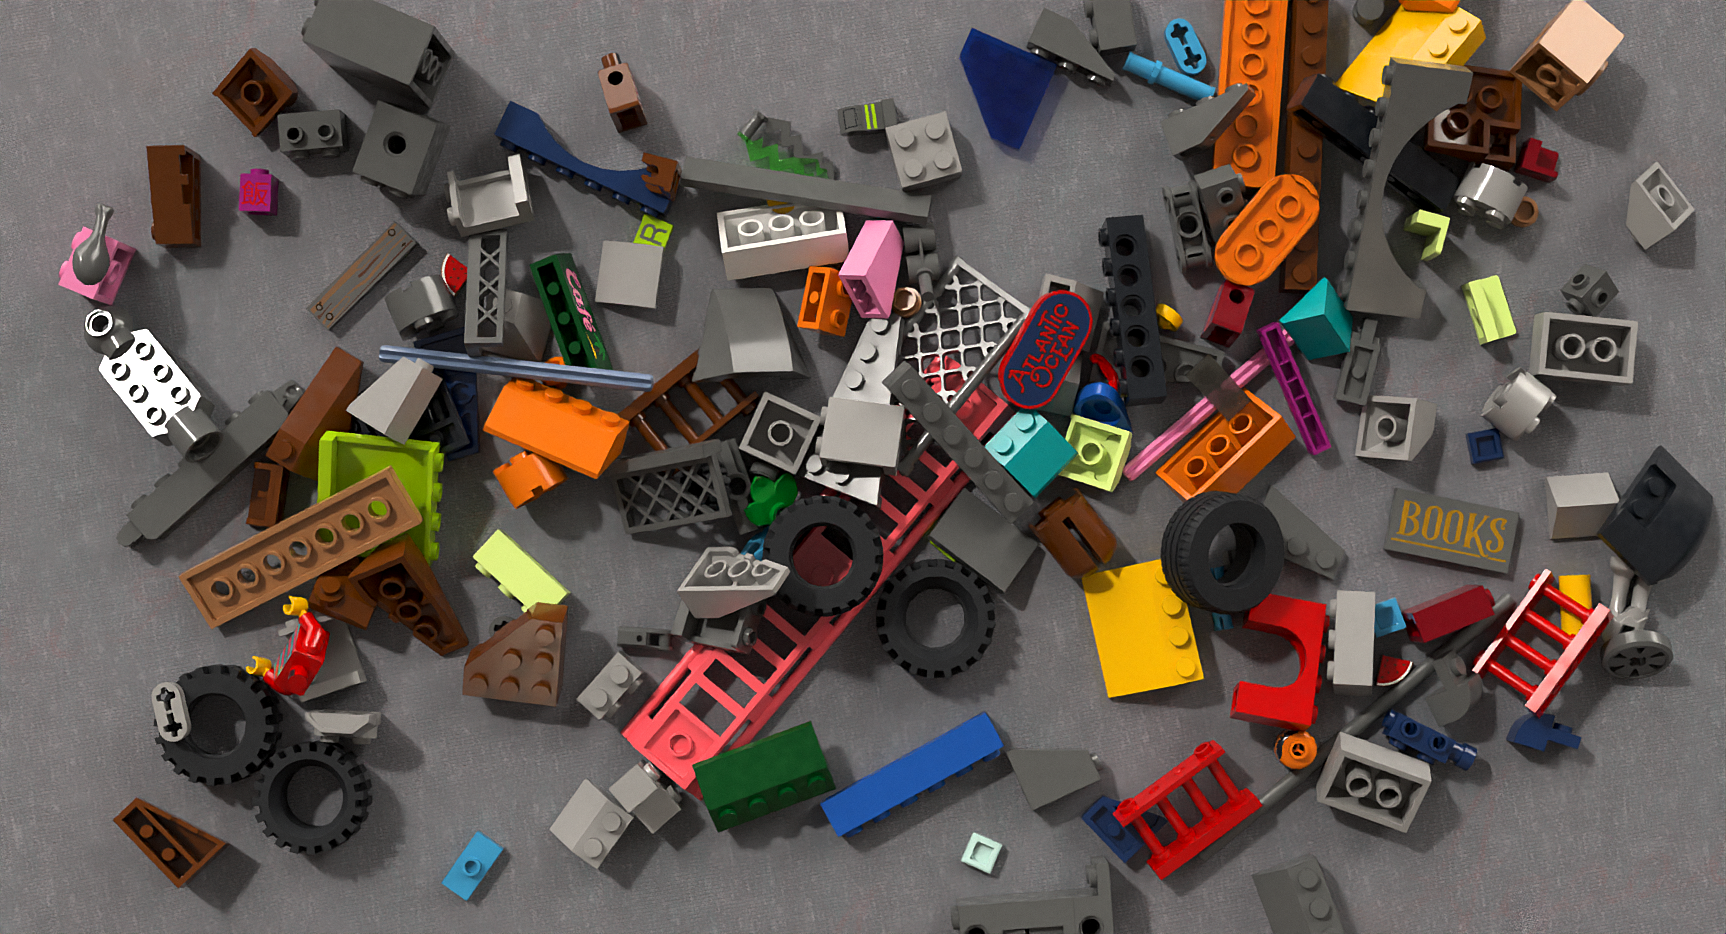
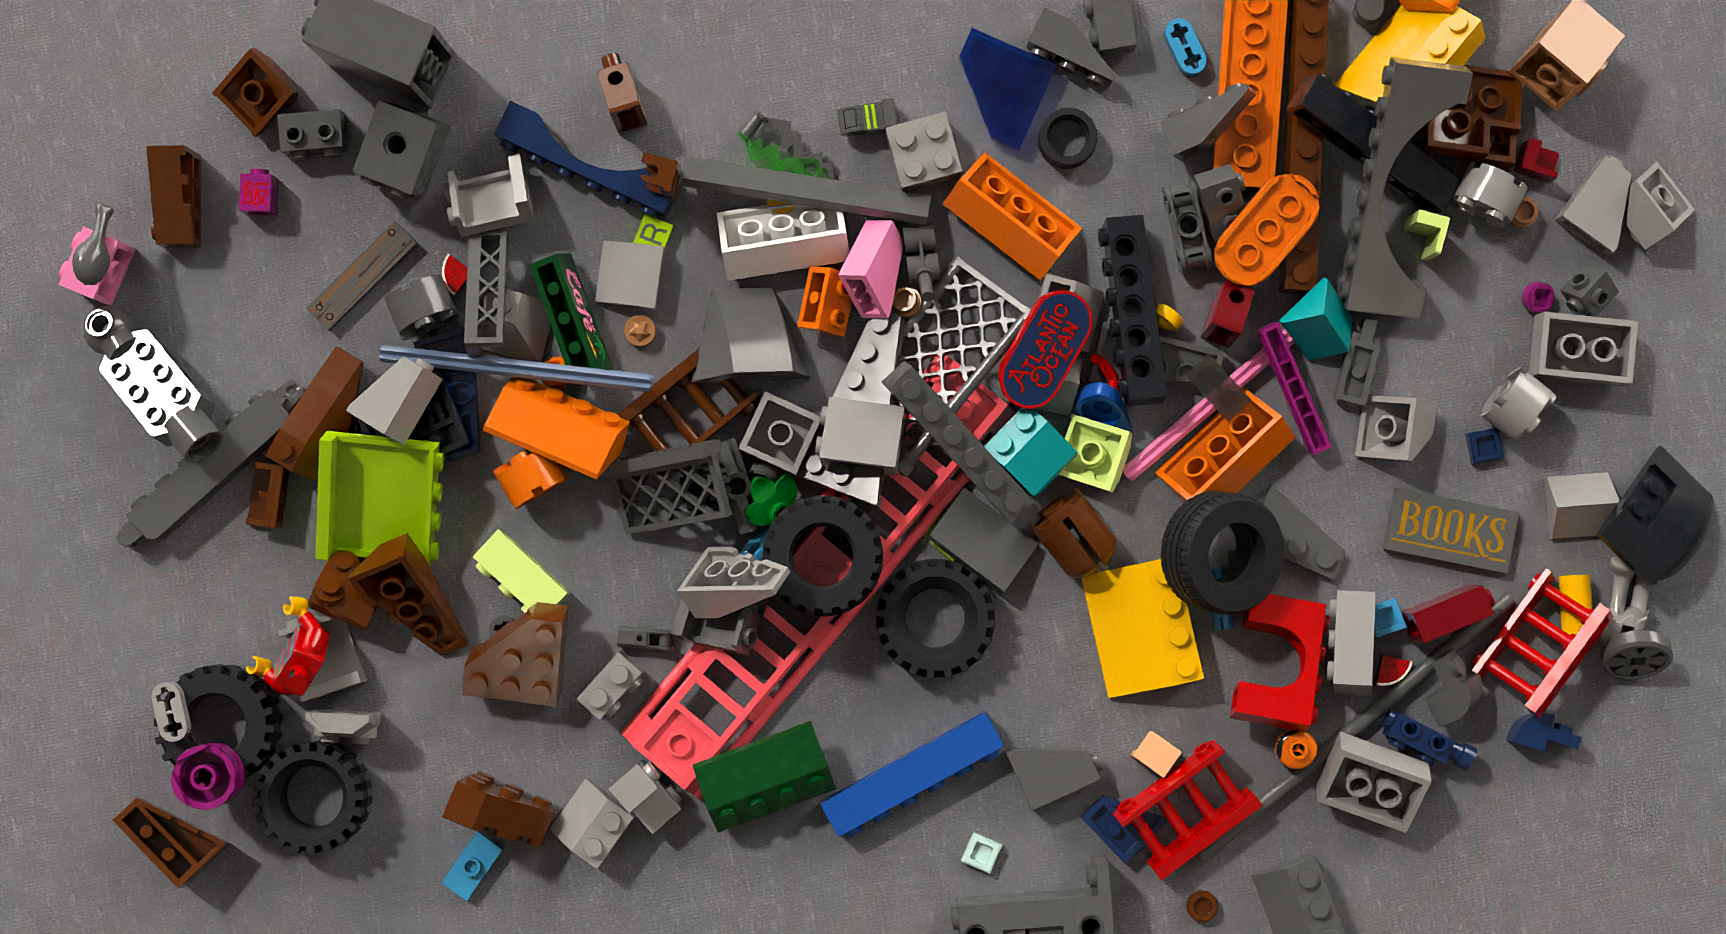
(194, 763): none -> magenta brick
(301, 527): medium nougat plate -> none
(485, 805): none -> reddish brown brick
(640, 330): none -> medium nougat tile
(1012, 215): none -> orange slope
(1084, 121): none -> black tyre
(1156, 754): none -> light nougat panel
(1166, 77): dark azure pin -> none
(1202, 905): none -> reddish brown tile
(1488, 309): yellowish green panel -> none
(1538, 297): none -> magenta tile
(1598, 205): none -> light grey slope

